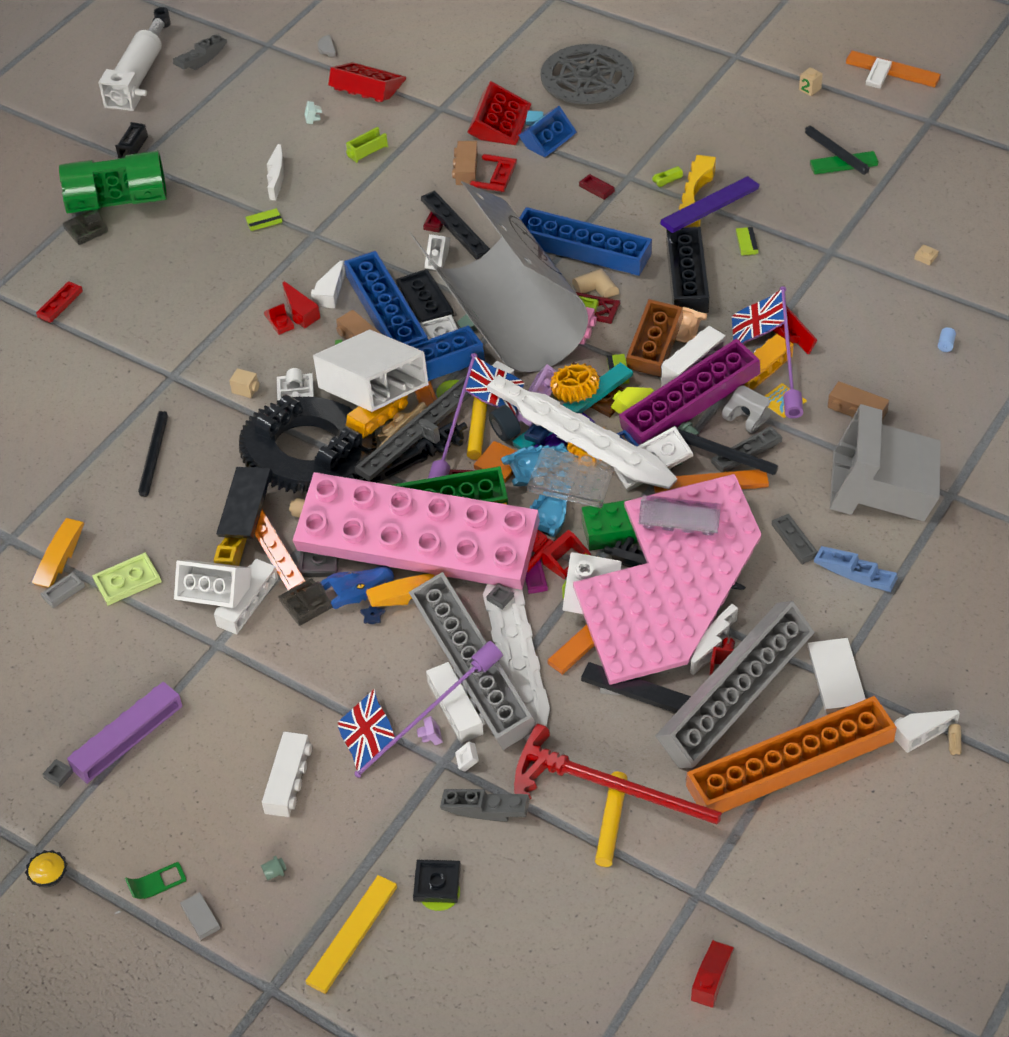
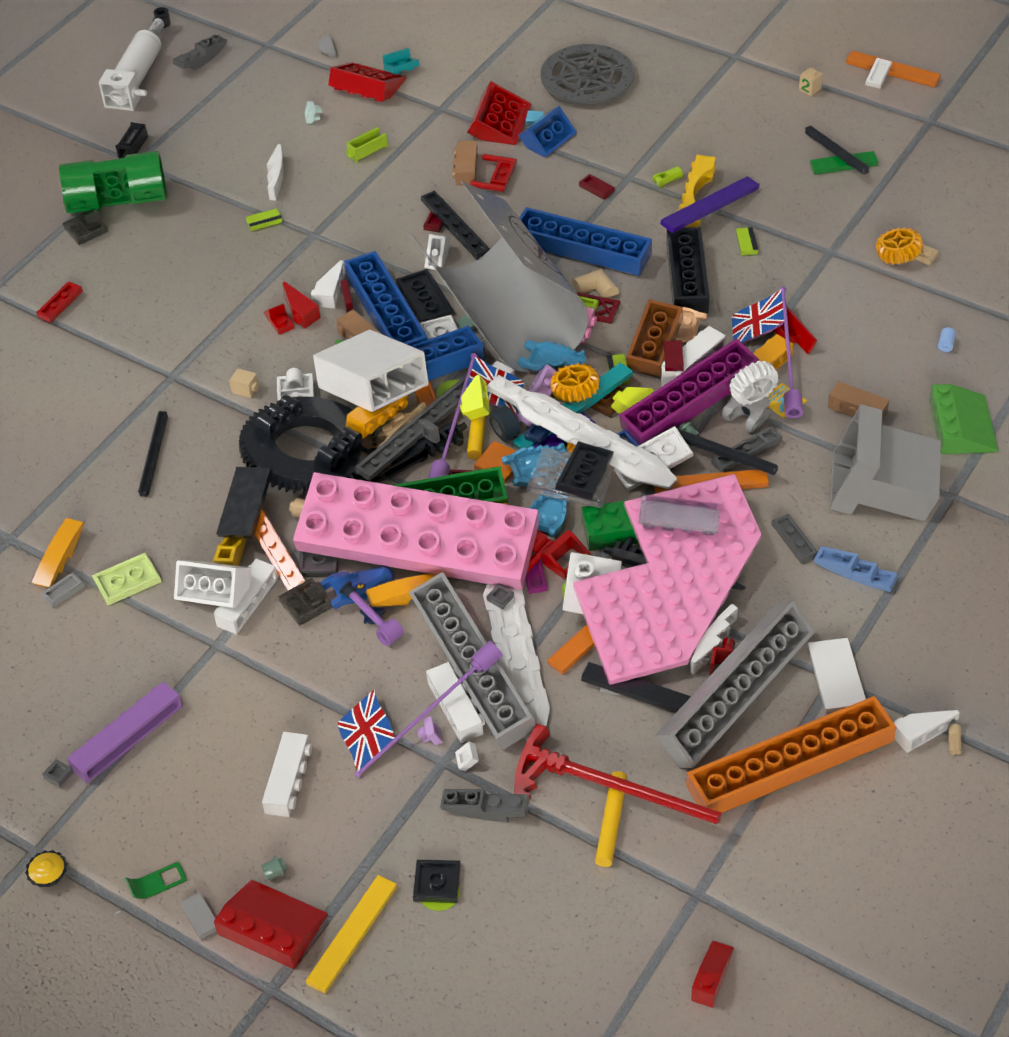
(269, 923): none -> red slope
(346, 295): none -> dark red tile
(388, 631): none -> medium lavender piece
(399, 61): none -> teal bracket
(475, 399): none -> neon yellow slope
(551, 354): none -> dark azure animal
(584, 470): none -> black tile
(673, 356): none -> dark red tile
(754, 382): none -> white gear
(899, 245): none -> light orange gear
(961, 420): none -> bright green slope

